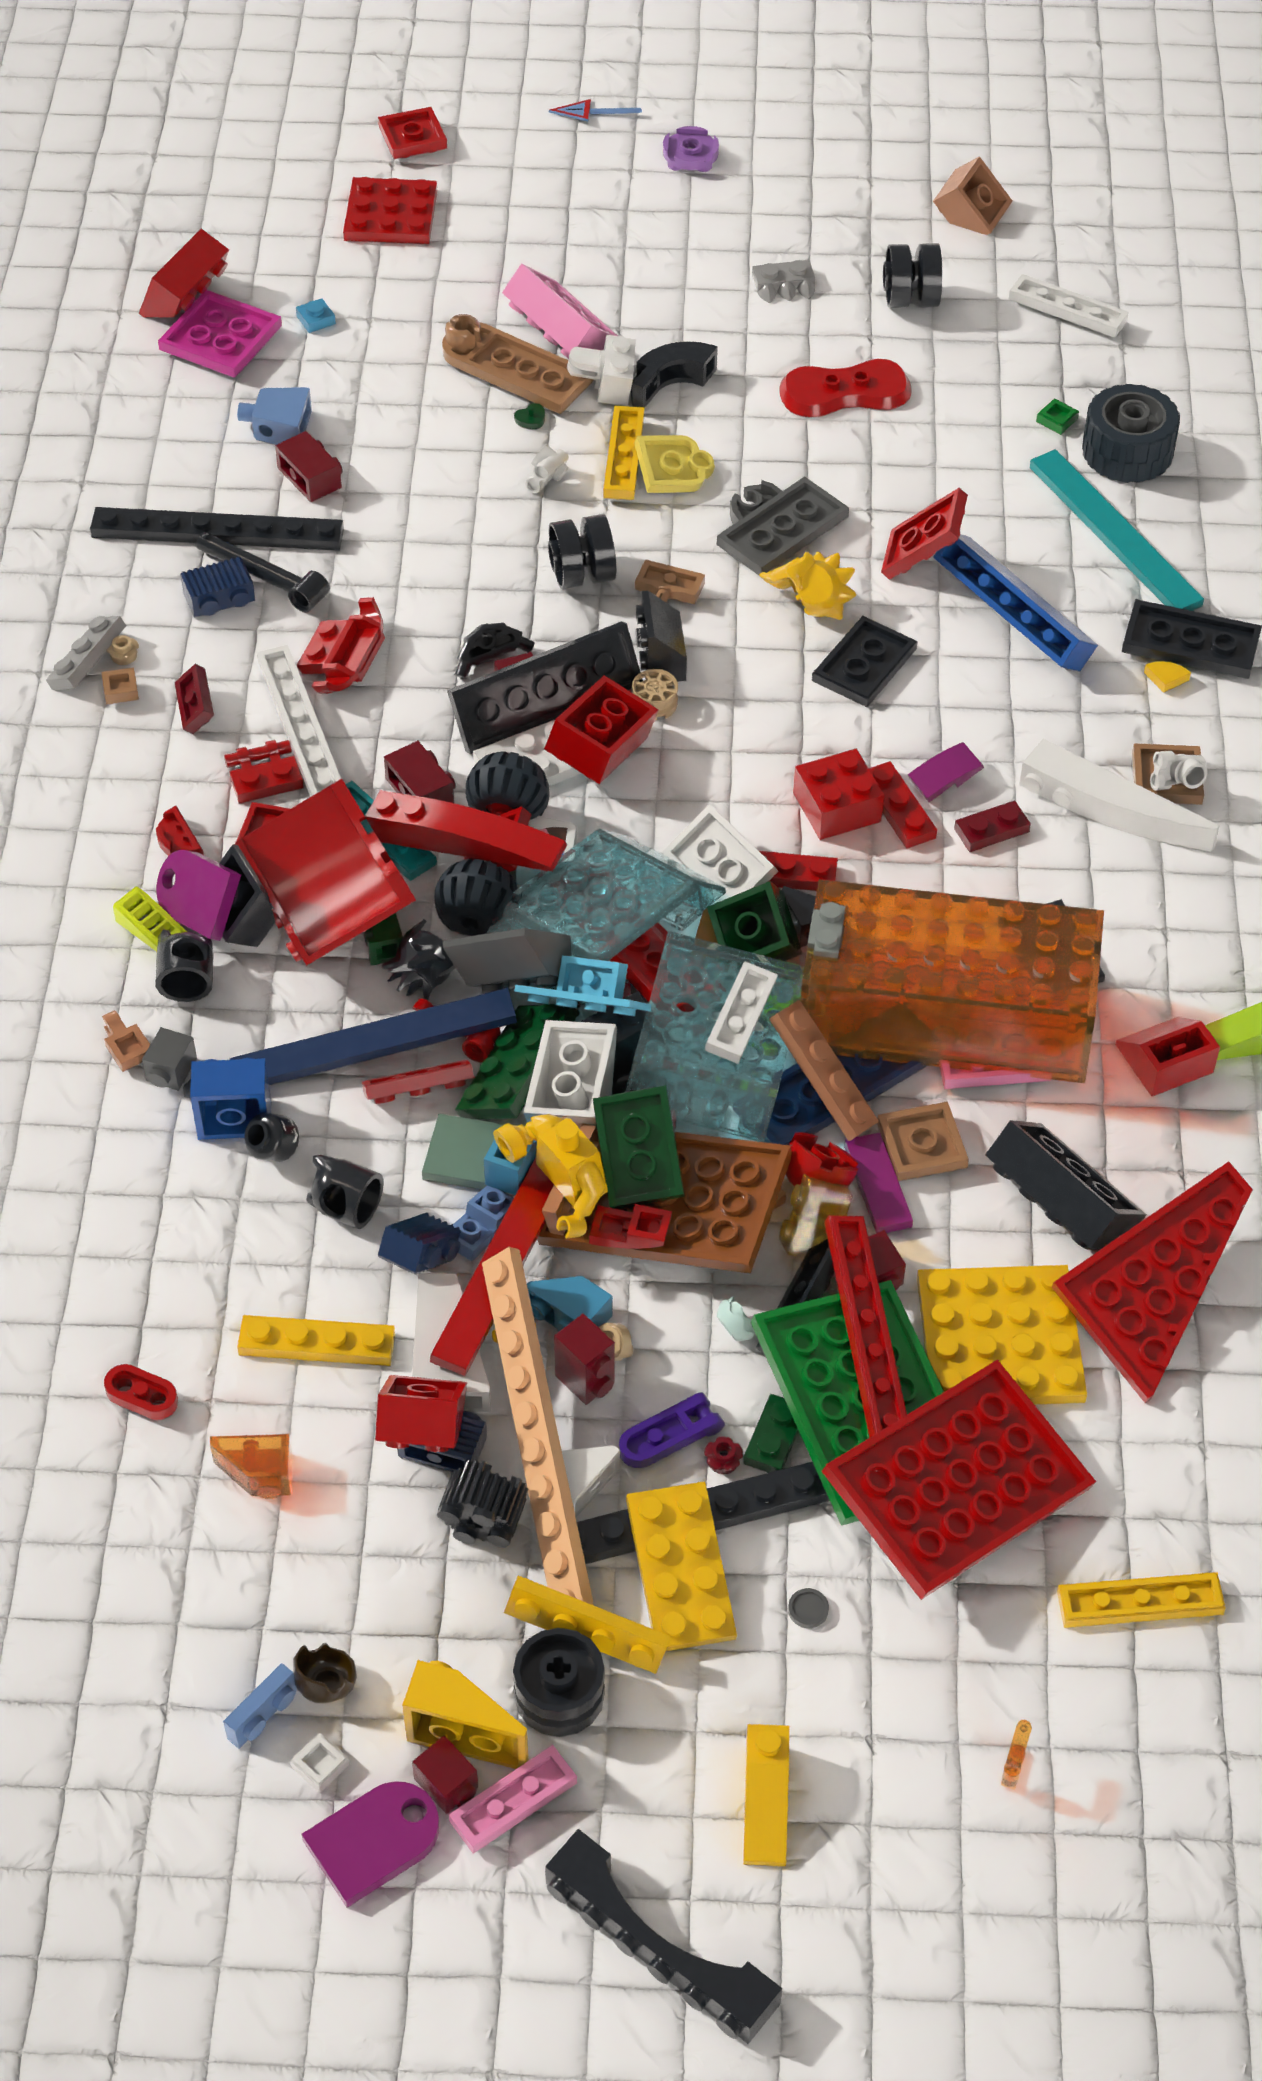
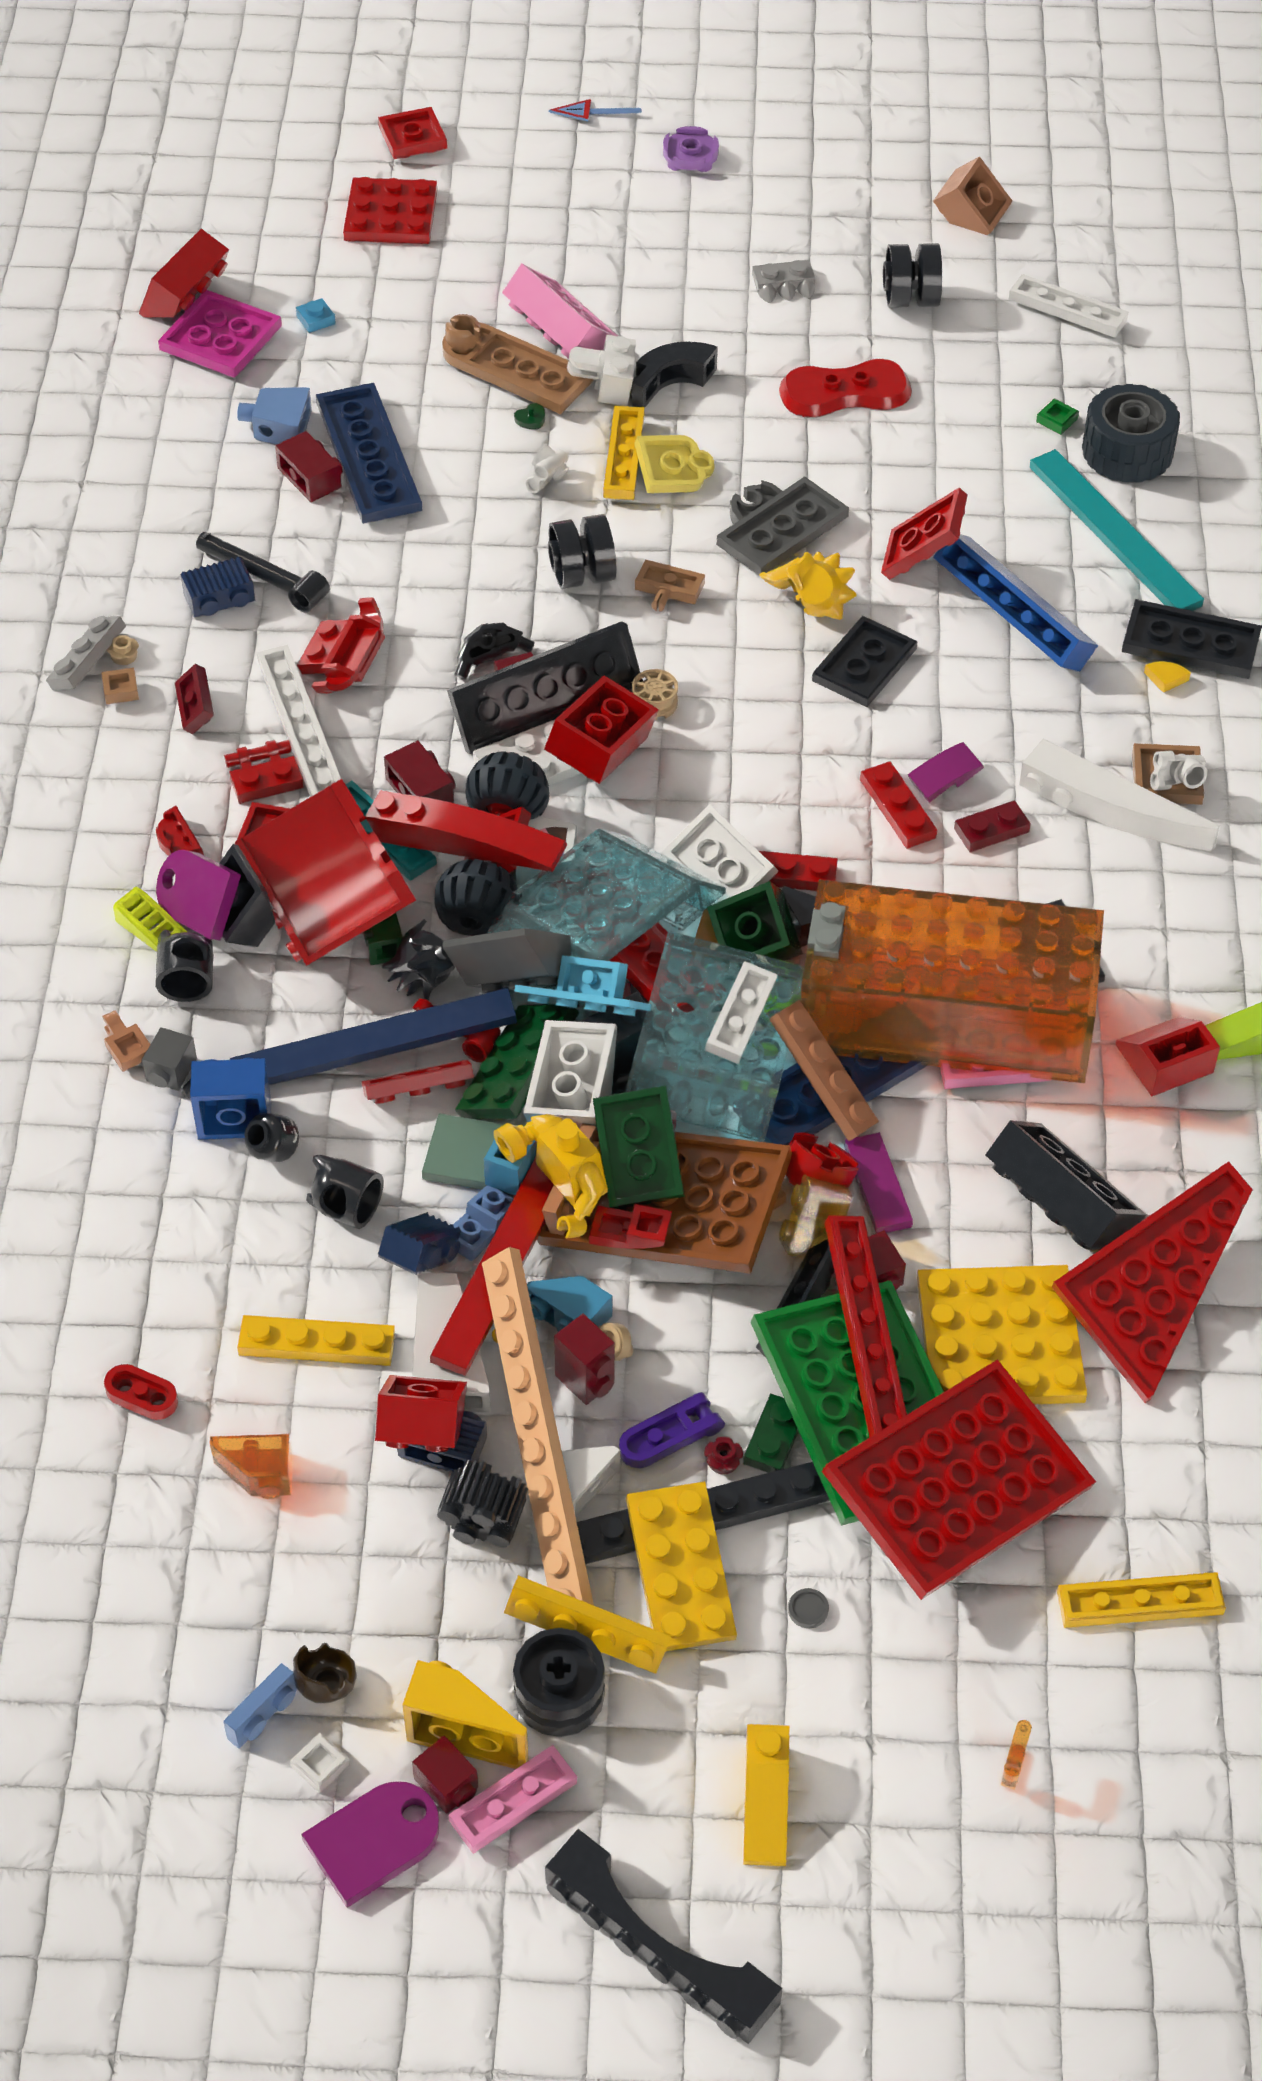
(231, 528): black plate -> none
(368, 453): none -> dark blue plate
(660, 637): black slope -> none
(735, 1320): light aqua plate -> none
(838, 794): red brick -> none
(922, 1141): medium nougat plate -> none

